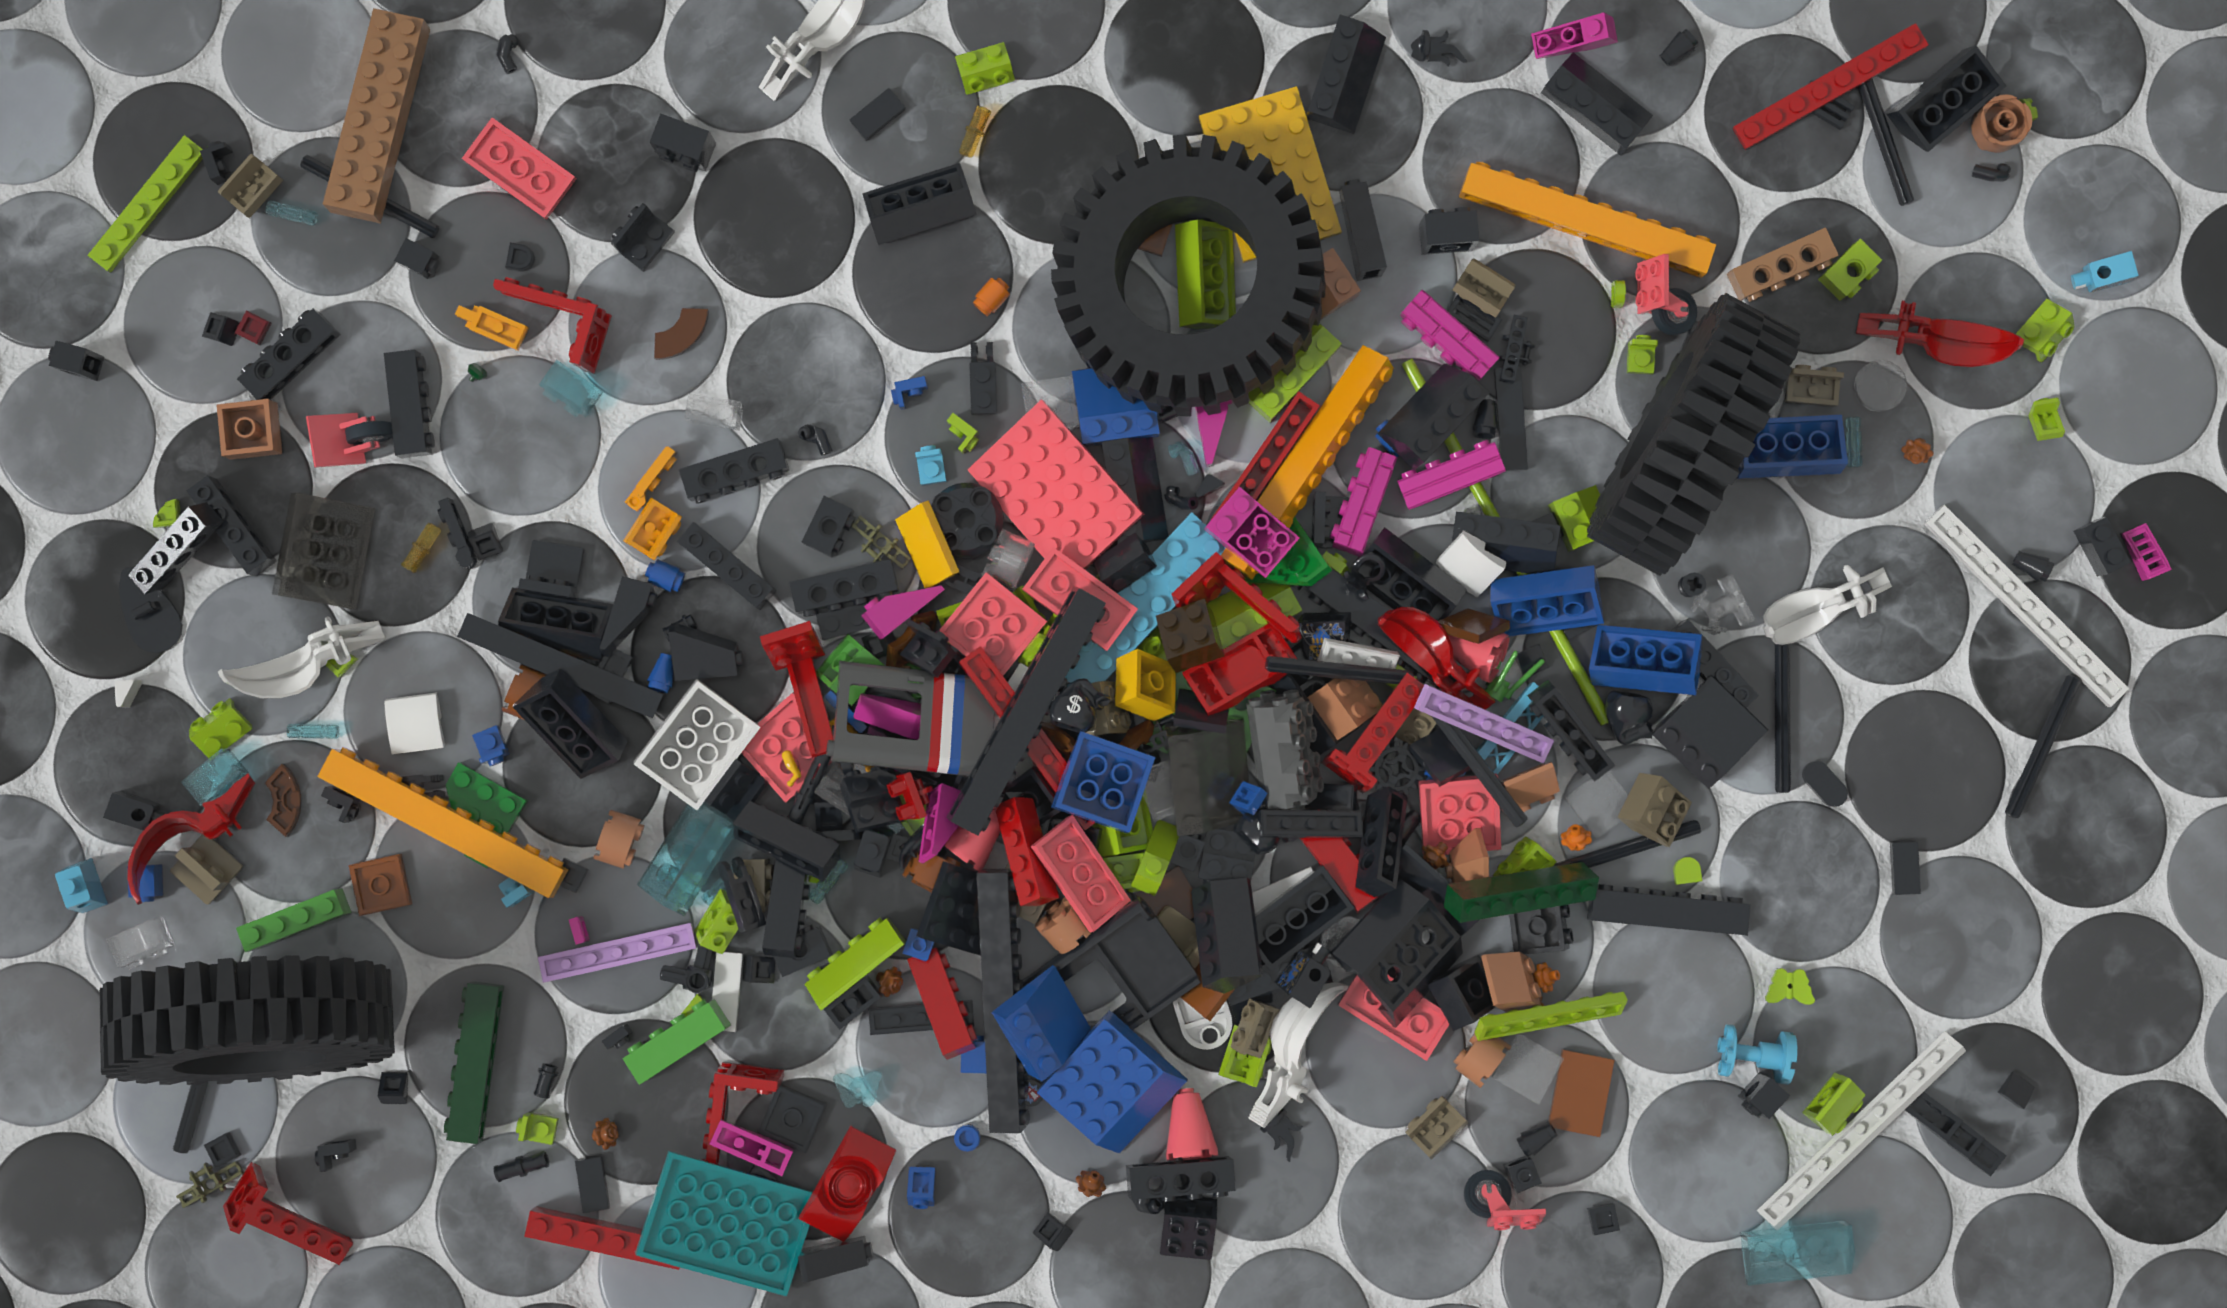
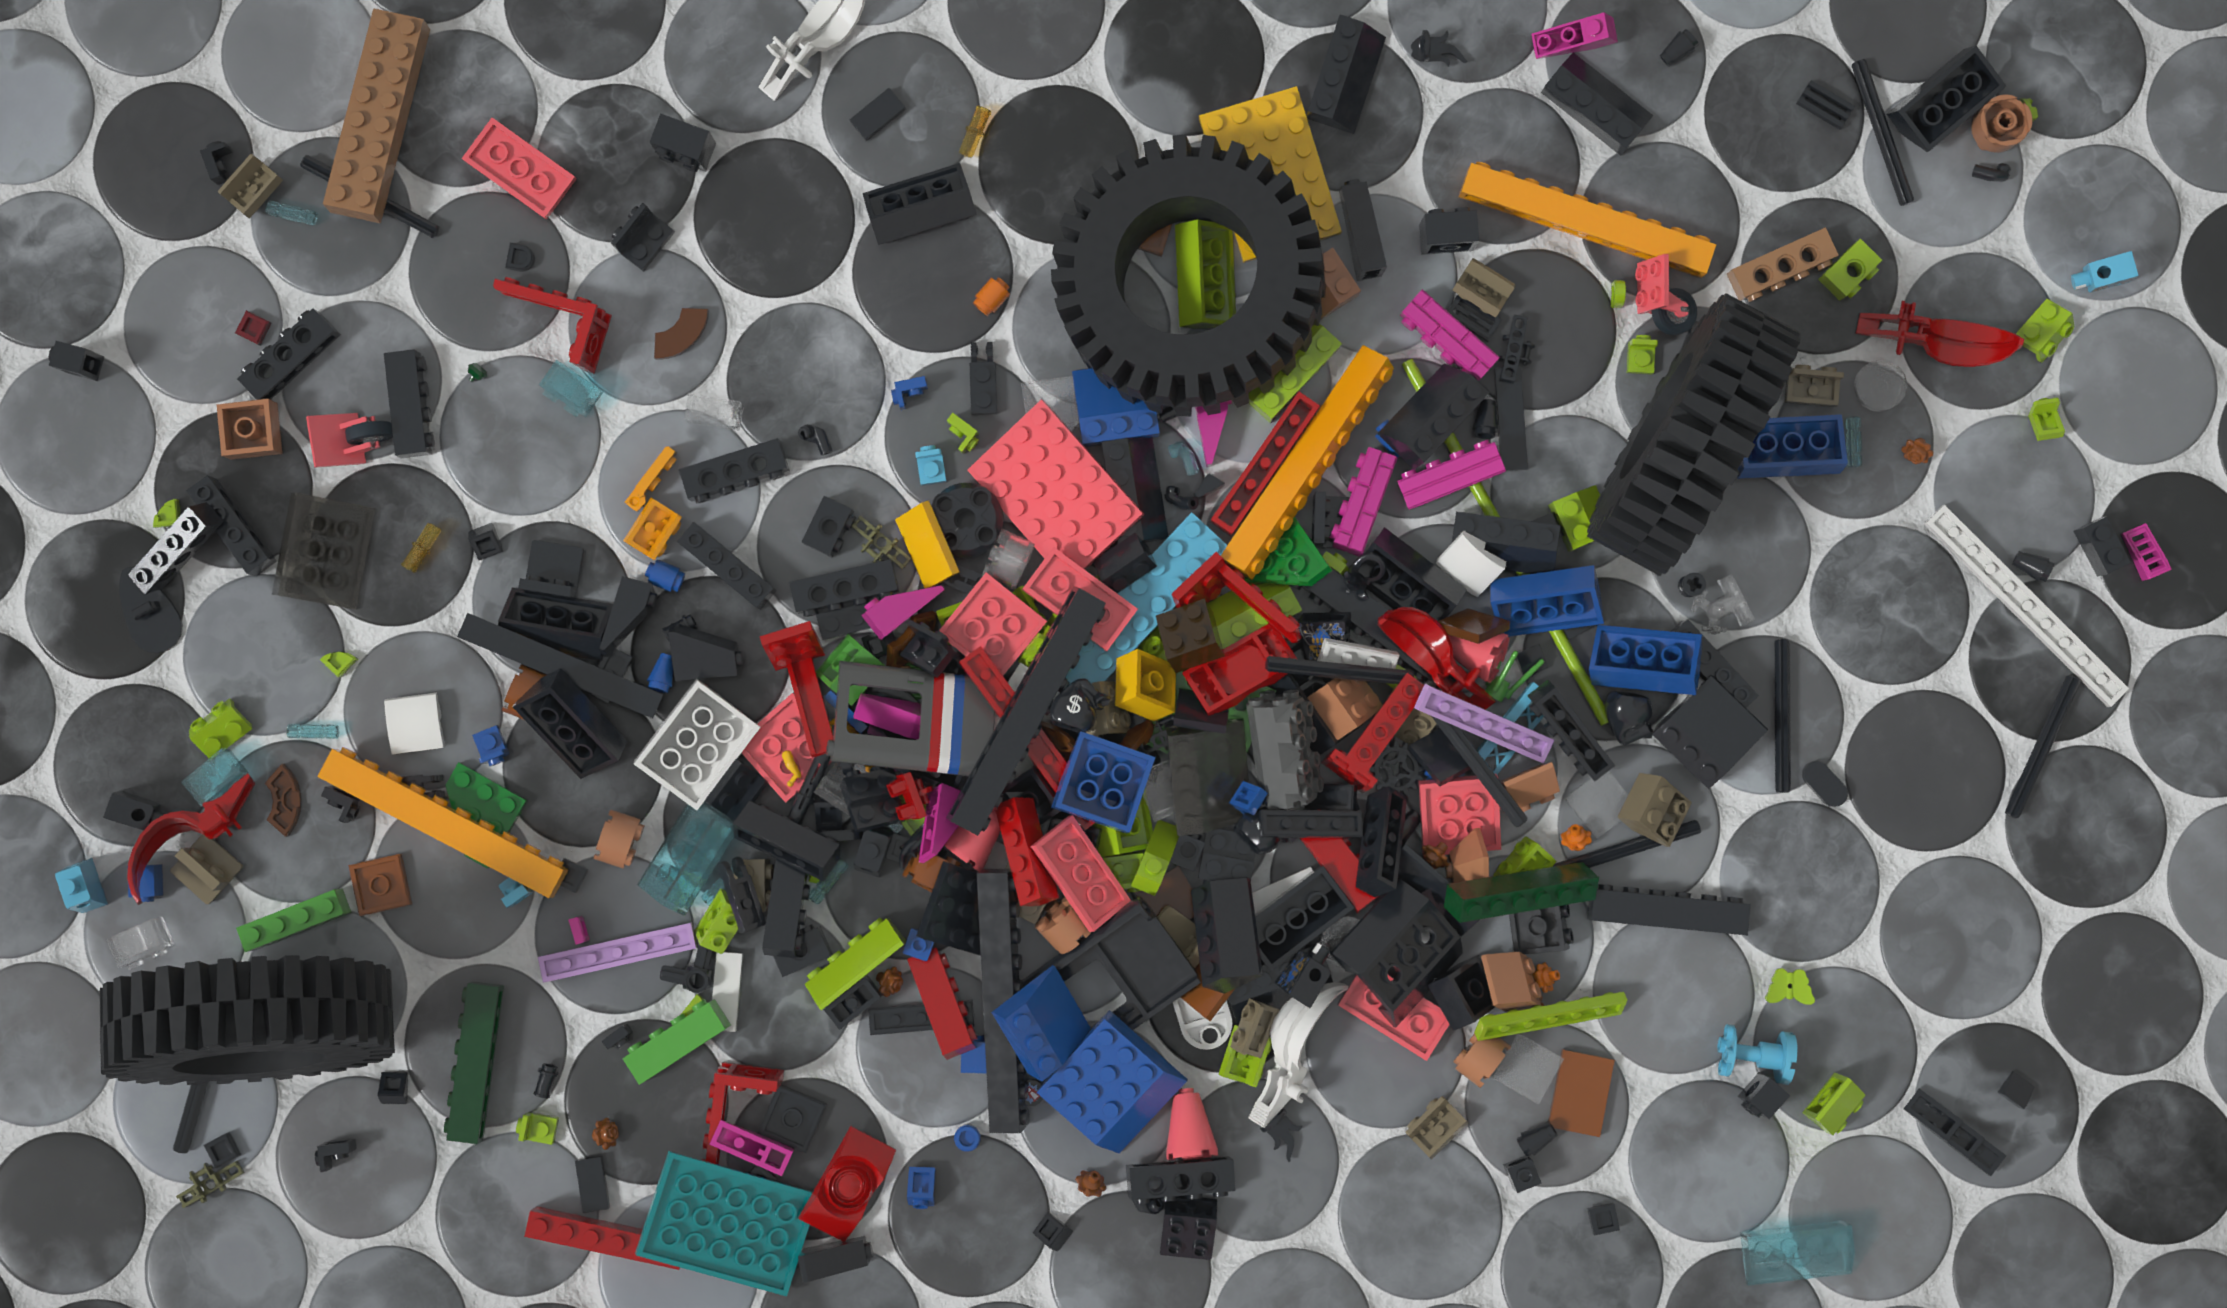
(126, 691): white slope -> none
(146, 204): lime plate -> none
(220, 329): black slope -> none
(249, 1207): red bracket -> none
(300, 669): white piece -> none
(417, 258): black brick -> none
(457, 536): black hinge -> none
(493, 326): light orange hinge -> none
(504, 50): black arm -> none
(521, 1166): black pin -> none
(758, 969): black slope -> none
(847, 1087): clear light blue animal -> none
(985, 68): lime bracket -> none
(1251, 532): dark pink slope -> none
(1489, 1197): plate -> none
(1687, 871): lime tile -> none
(1812, 609): white piece -> none
(1830, 86): red plate -> none
(1861, 1130): white plate -> none
(1905, 868): black tile -> none

